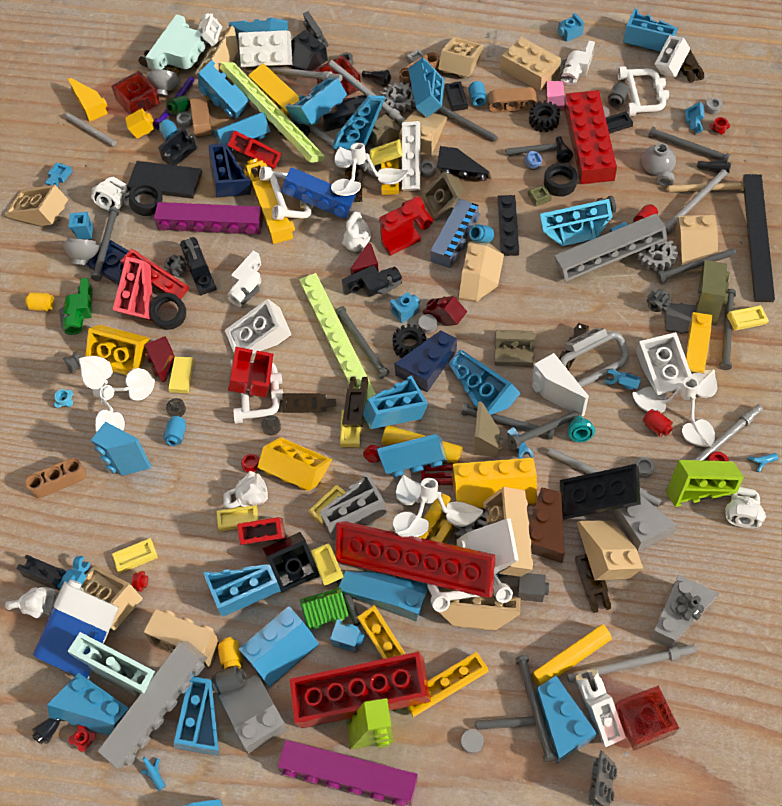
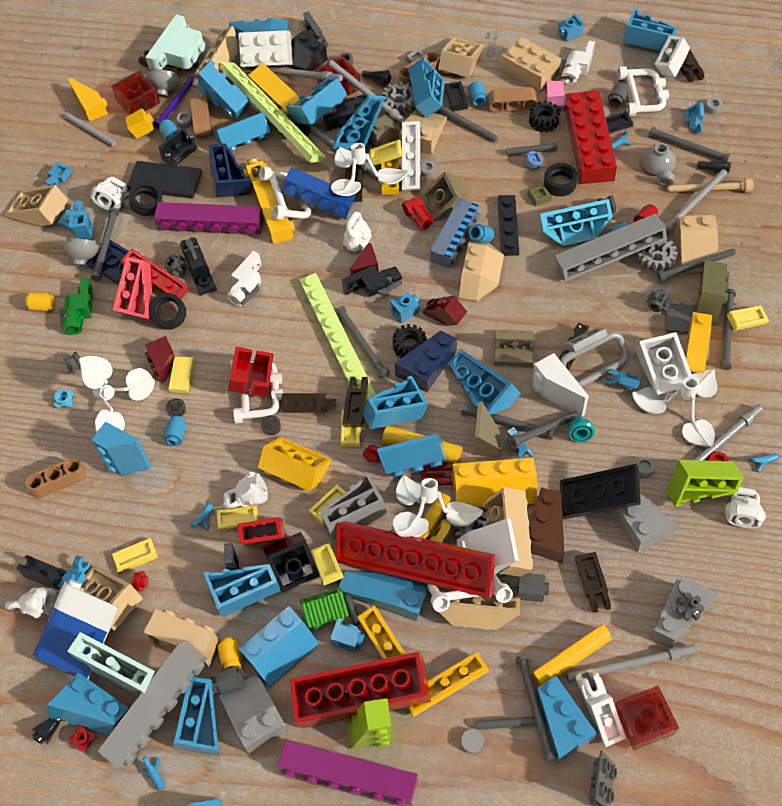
(64, 220): none -> dark azure plate
(118, 347): yellow slope -> none
(178, 105): dark green brick -> none
(203, 517): none -> dark azure bar
(209, 29): white plate -> none
(230, 557): none -> black tile
(250, 463): red plate -> none
(253, 149): red slope -> none
(259, 328): white slope -> none
(398, 229): red panel -> none
(427, 323): light grey tile -> none
(456, 162): black slope -> none
(564, 153): black cone -> none
(588, 469): light grey bar -> none
(609, 550): tan slope -> none
(621, 140): none -> dark azure bar
(658, 423): red brick -> none
(720, 125): red plate -> none
(758, 238): black tile -> none

